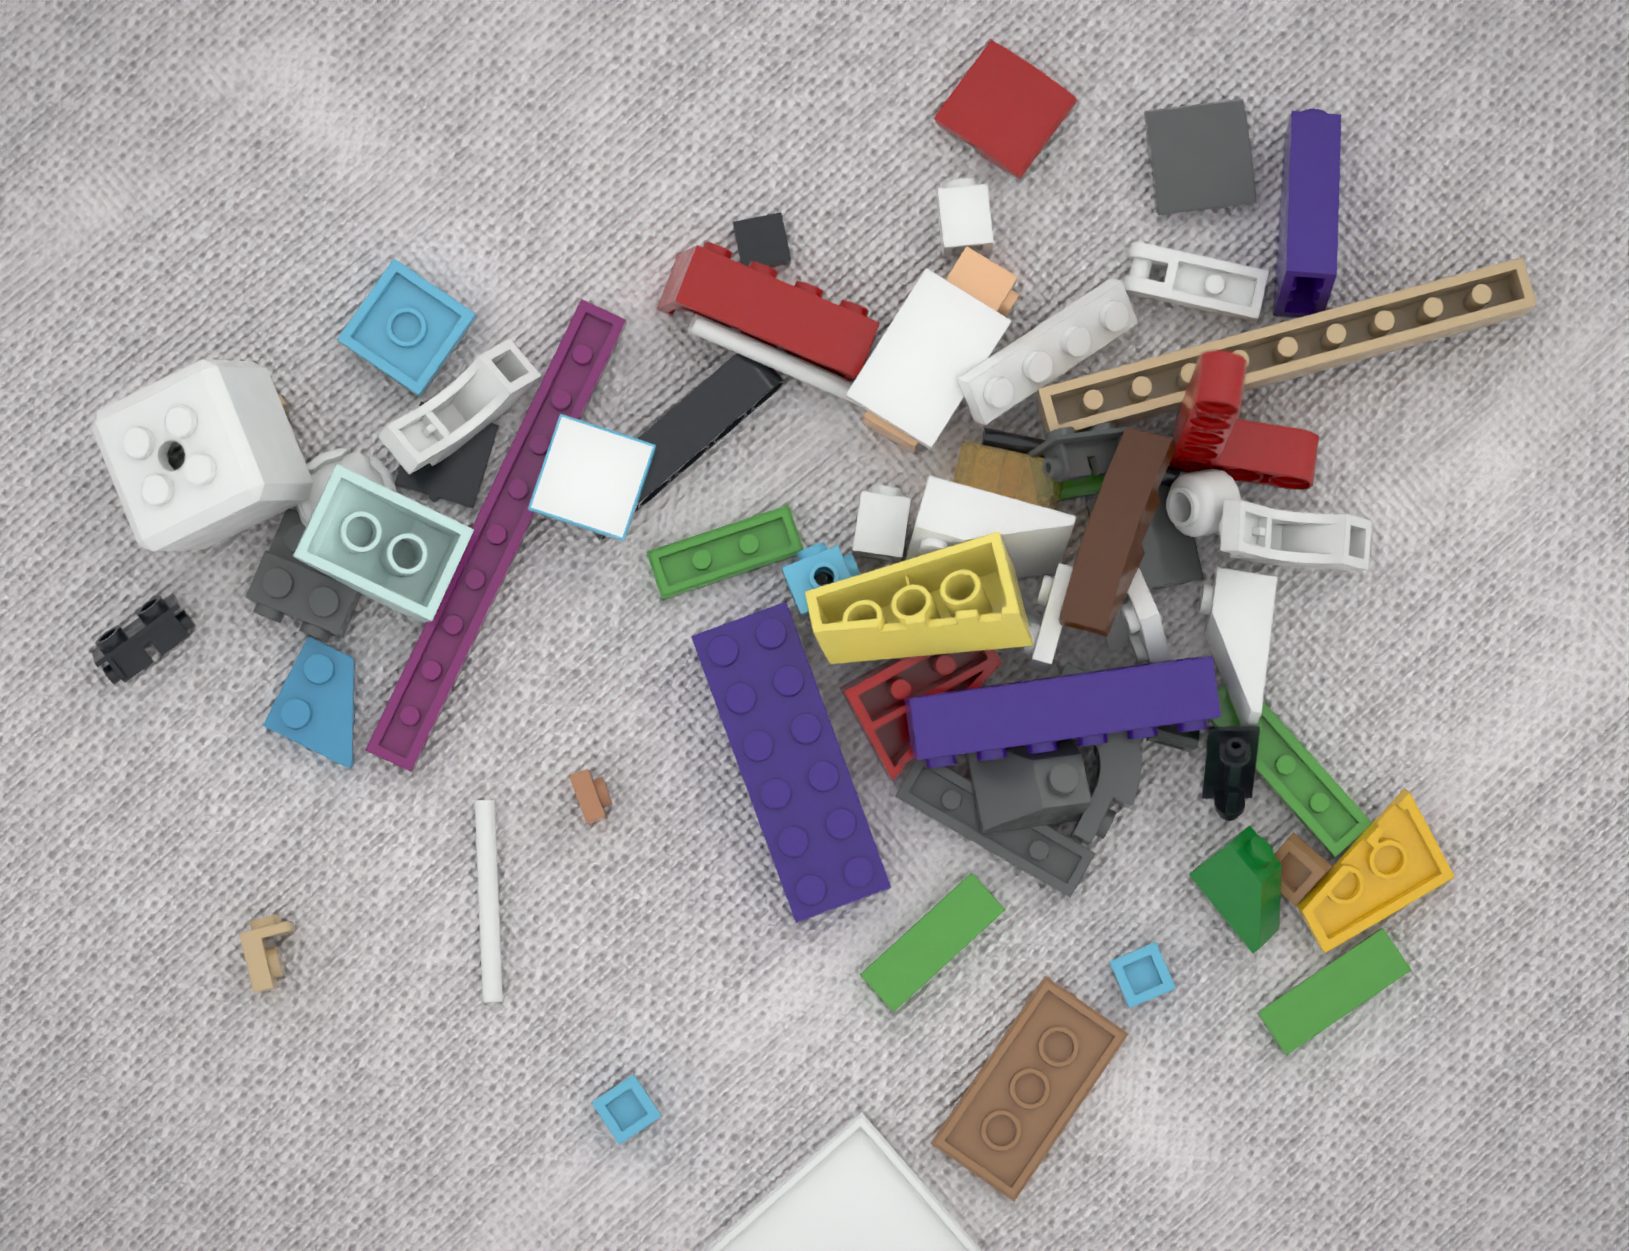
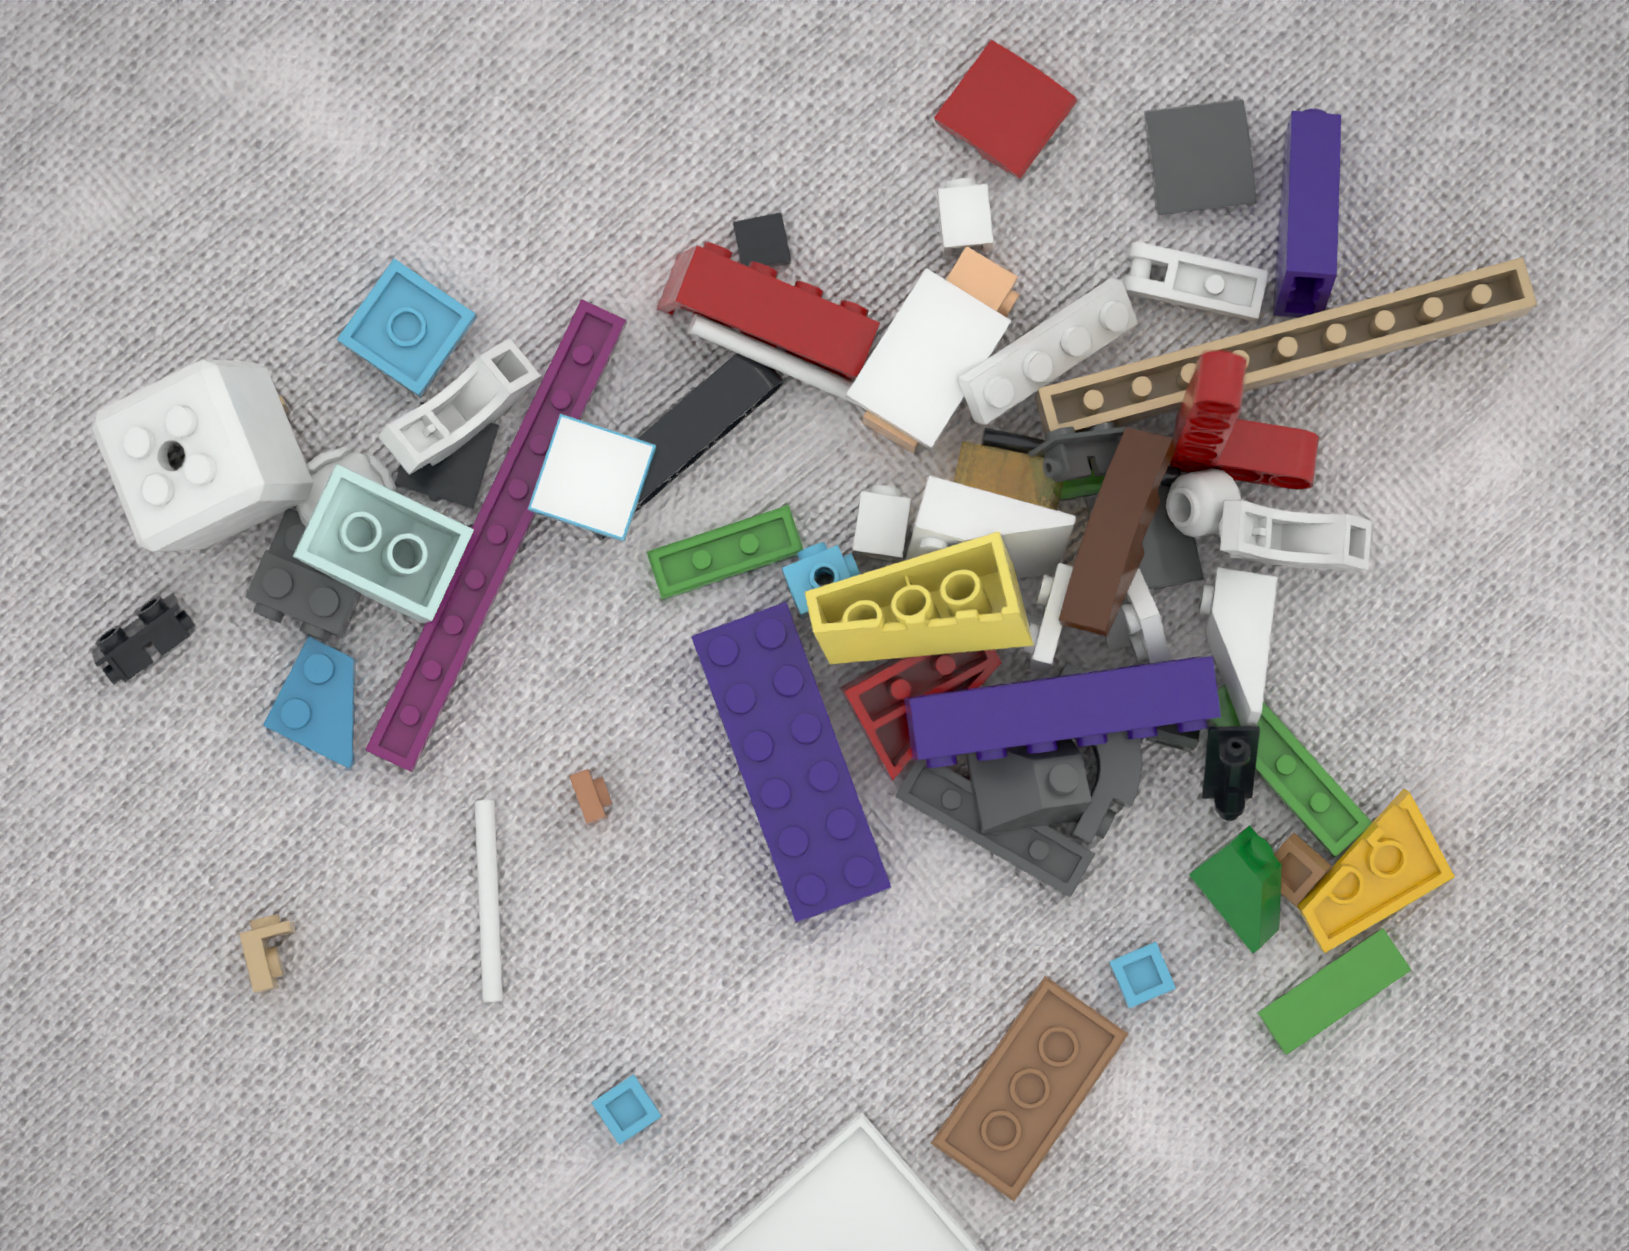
(932, 942): bright green tile -> none

